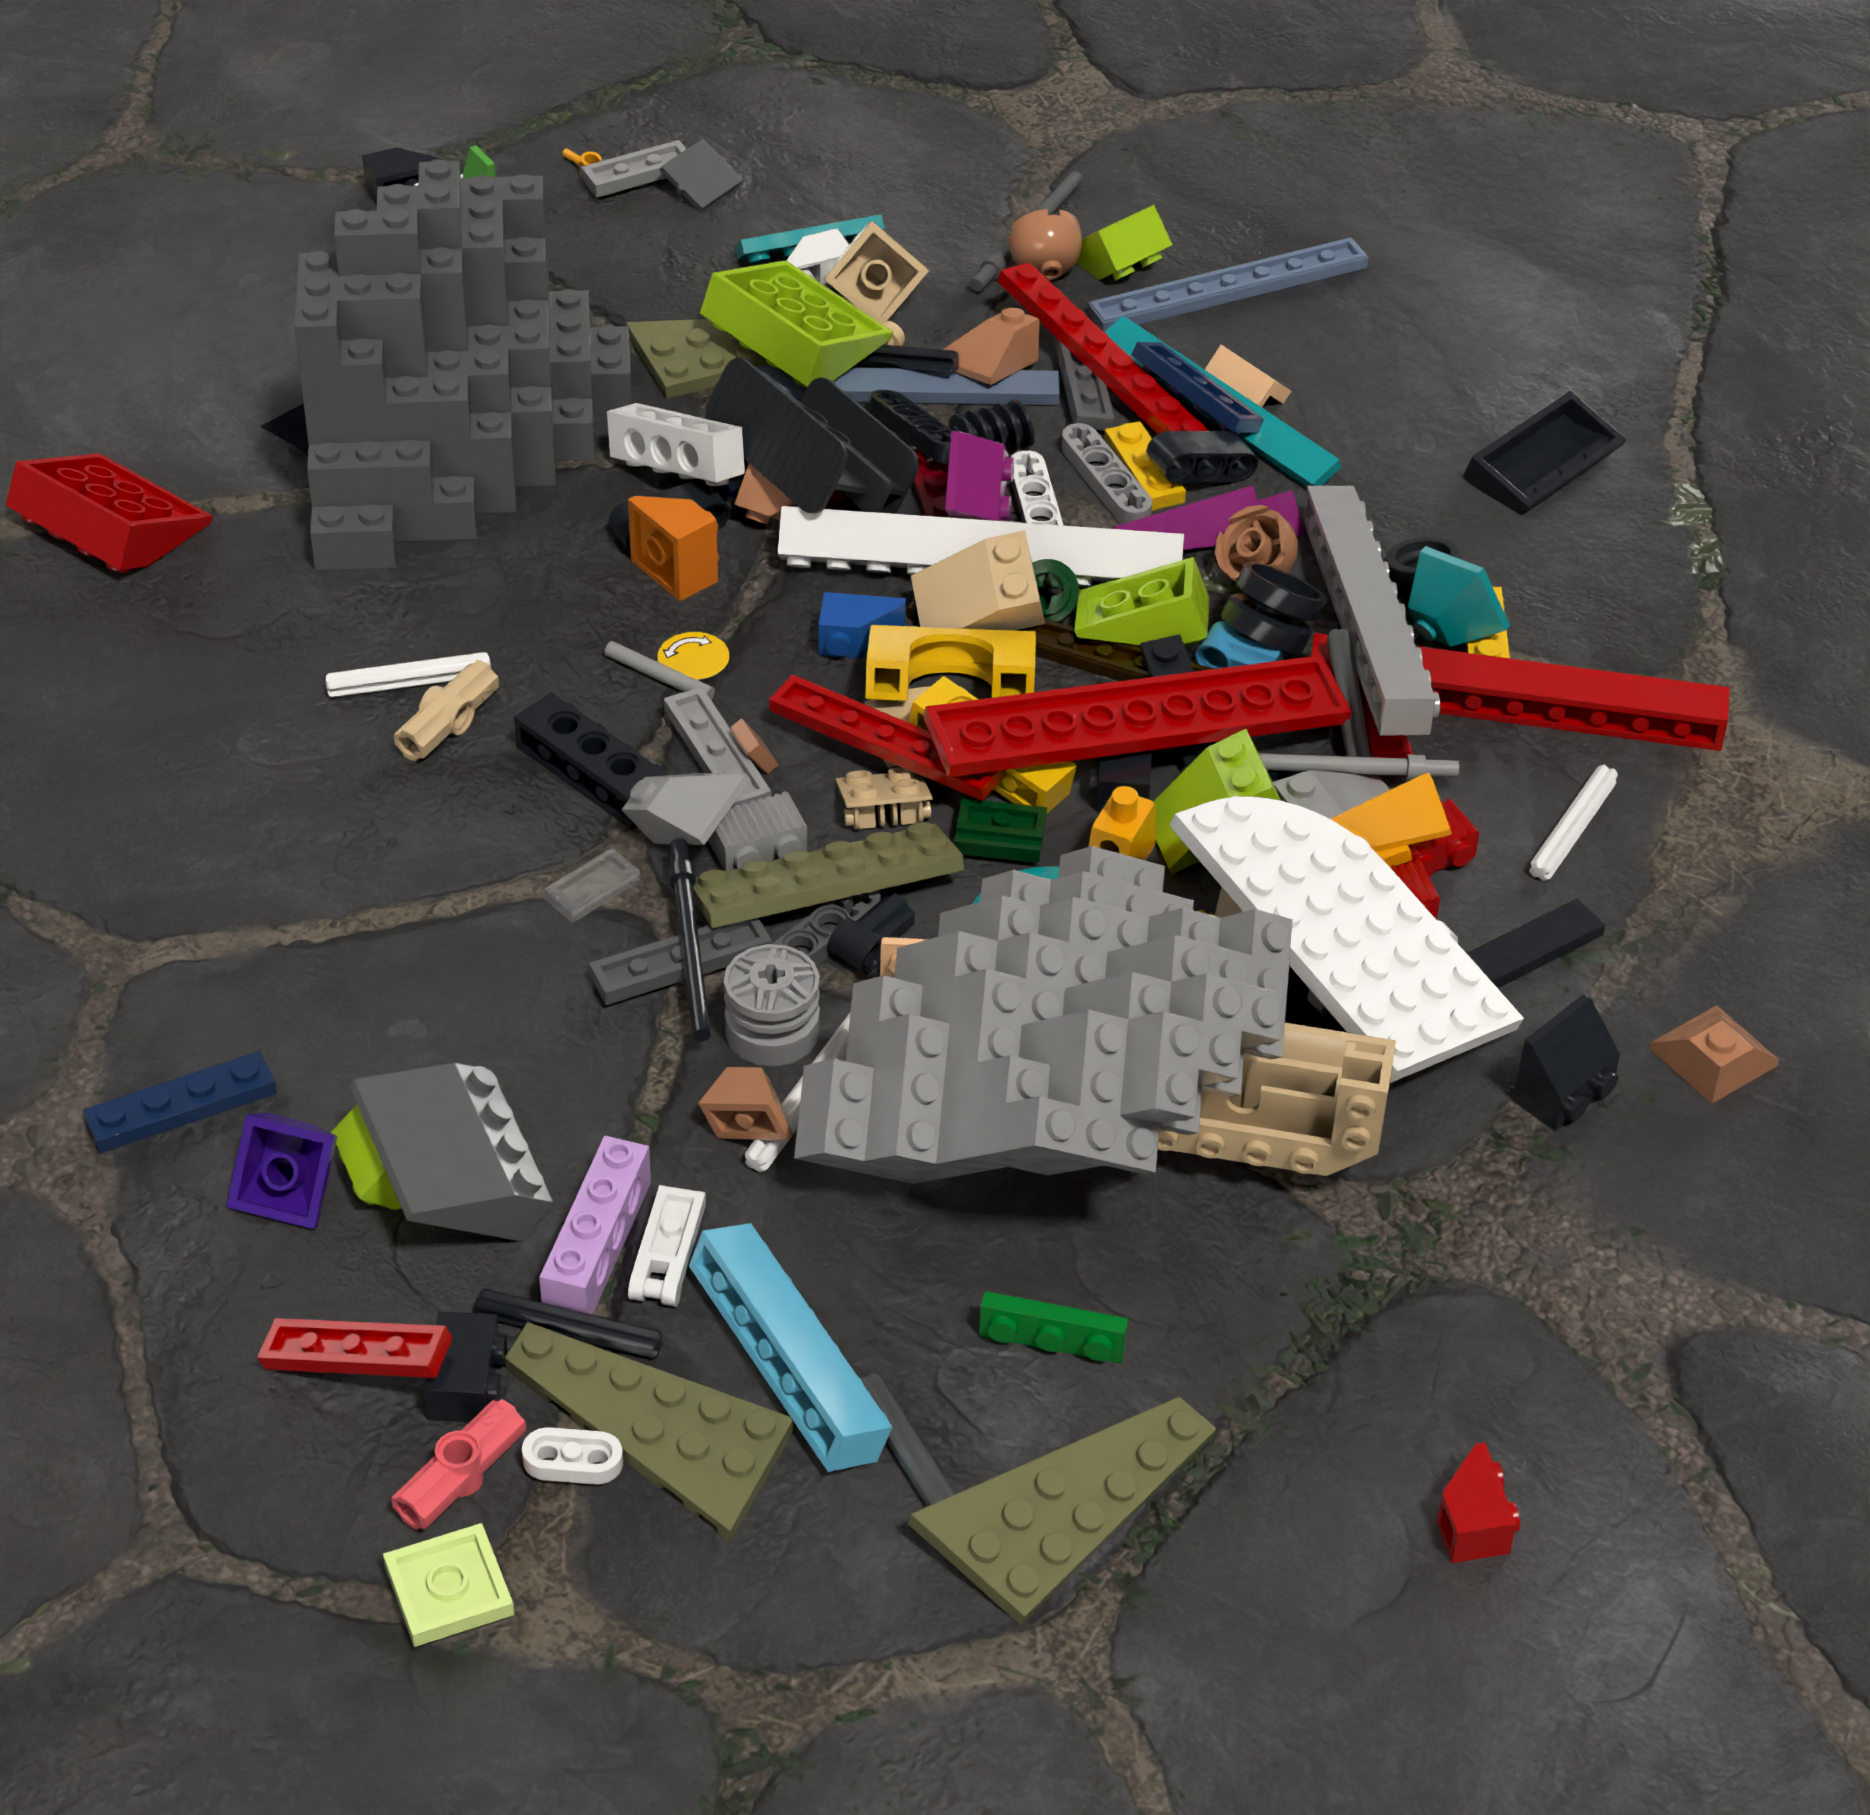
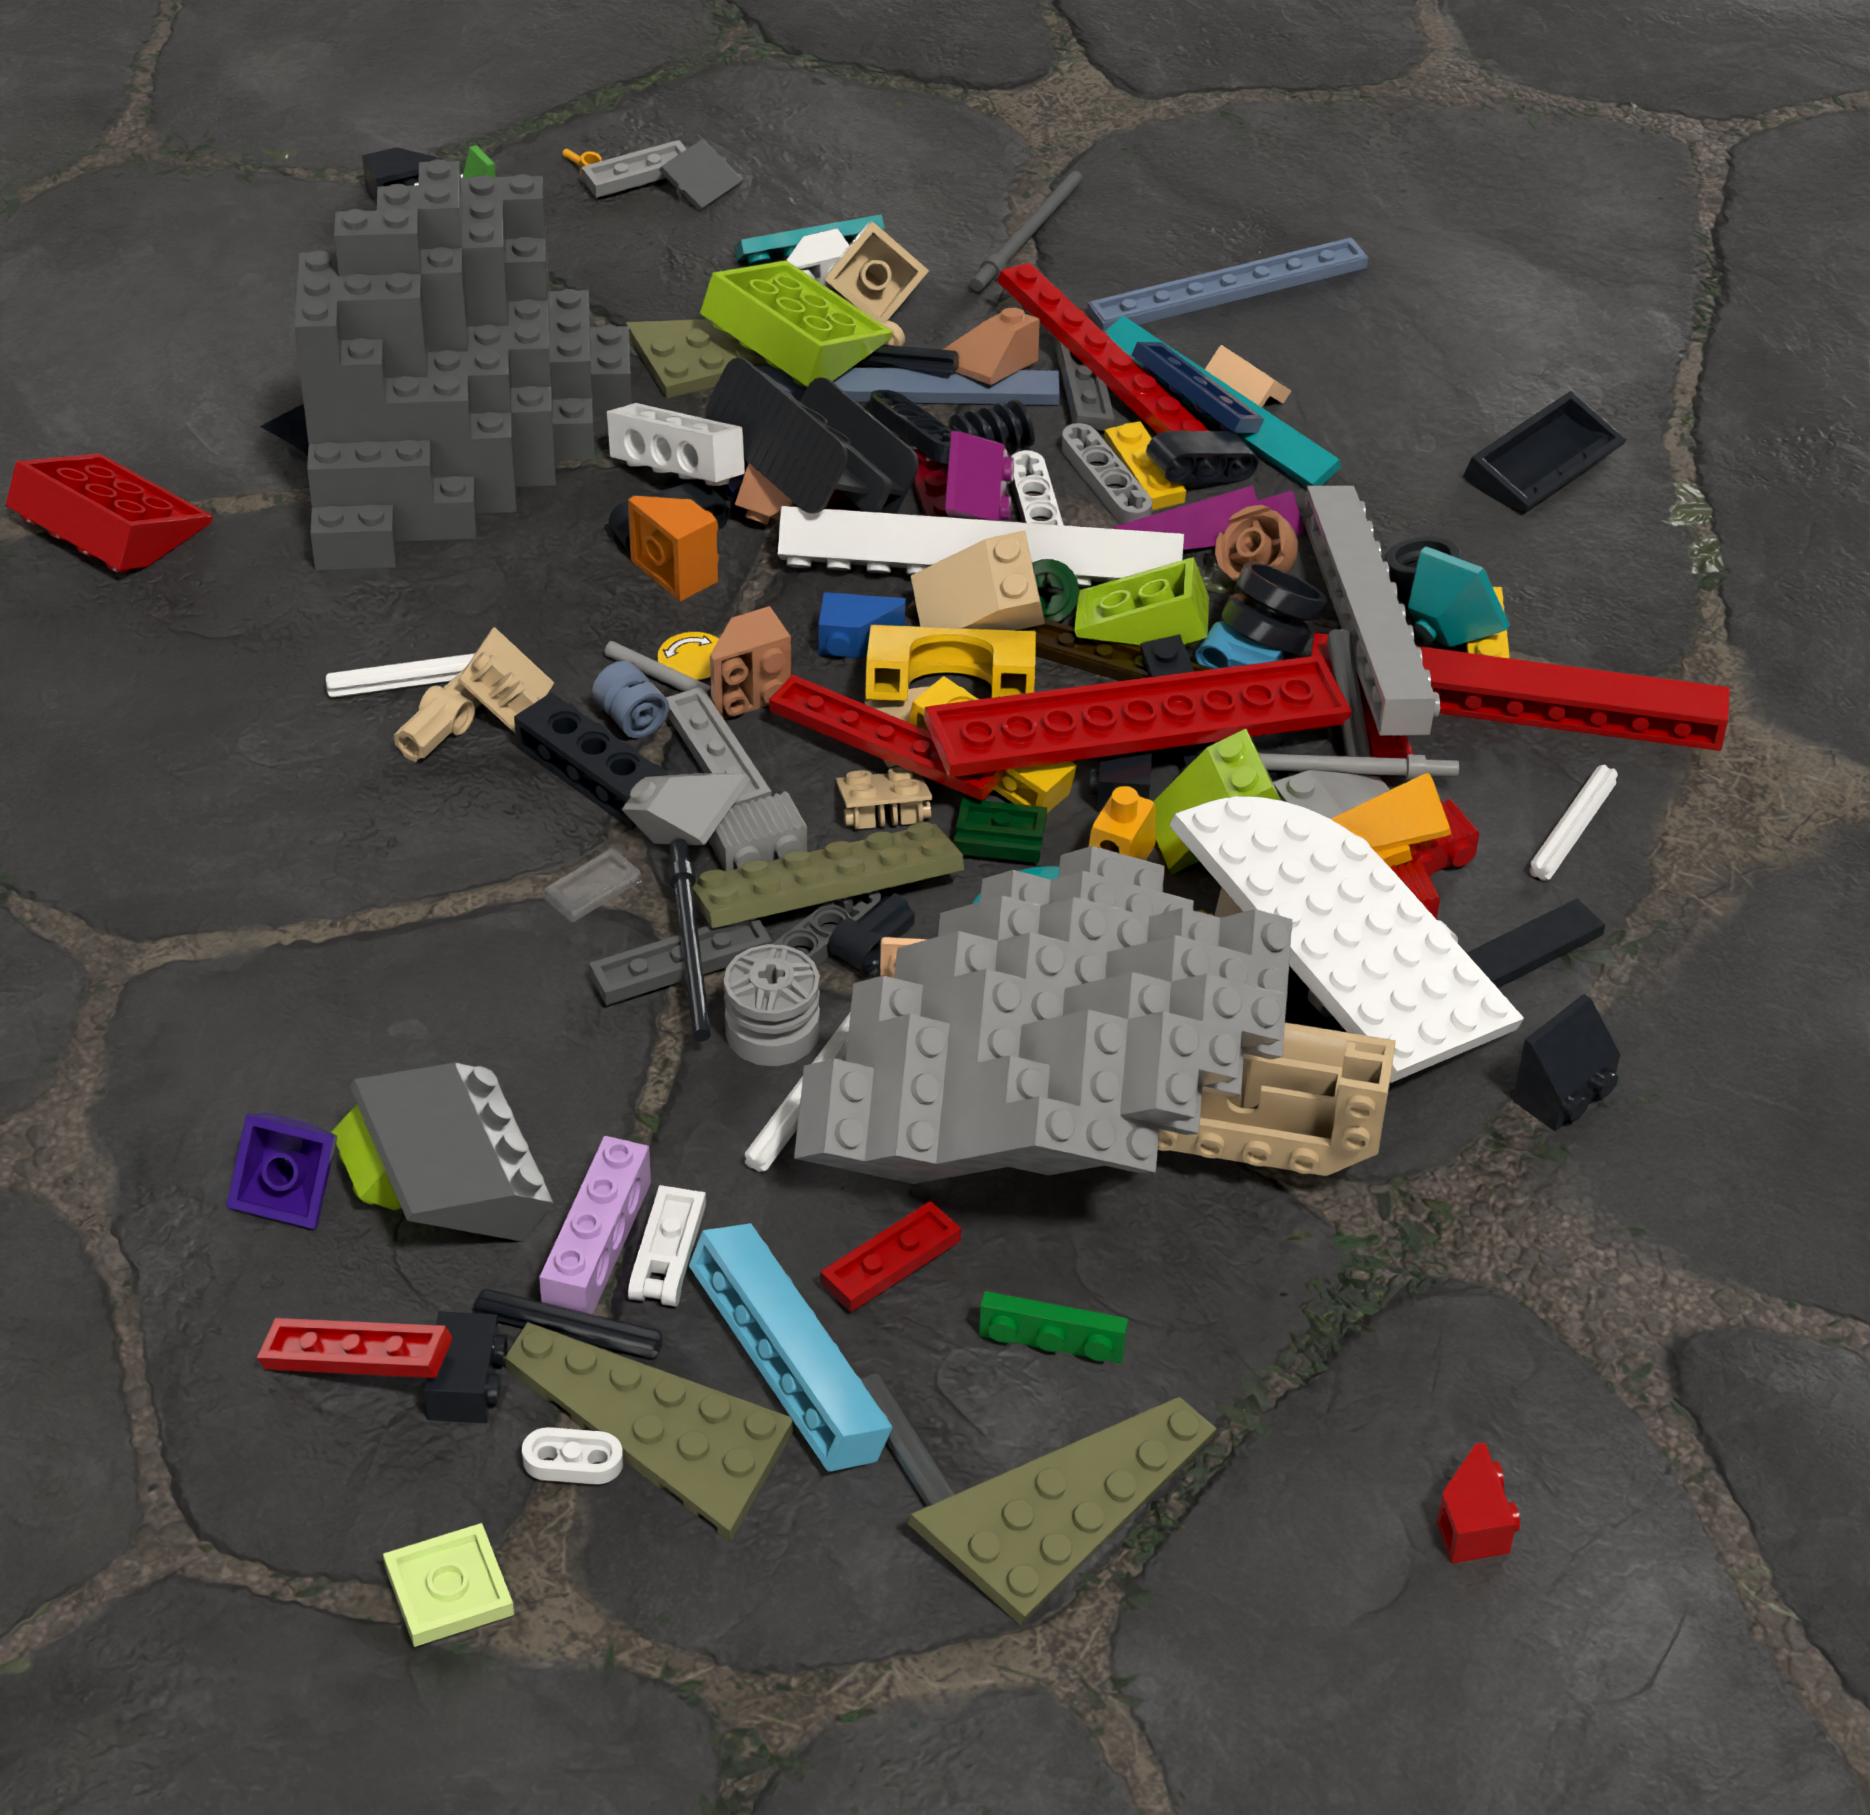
(179, 1101): dark blue plate -> none
(458, 1464): coral piece -> none
(504, 678): none -> tan hinge
(630, 699): none -> sand blue wheel
(745, 1106): nougat slope -> none
(749, 662): none -> nougat slope
(754, 746): nougat tile -> none
(890, 1256): none -> red plate
(1046, 242): nougat cylinder -> none
(1123, 244): lime slope -> none
(1714, 1054): nougat slope -> none

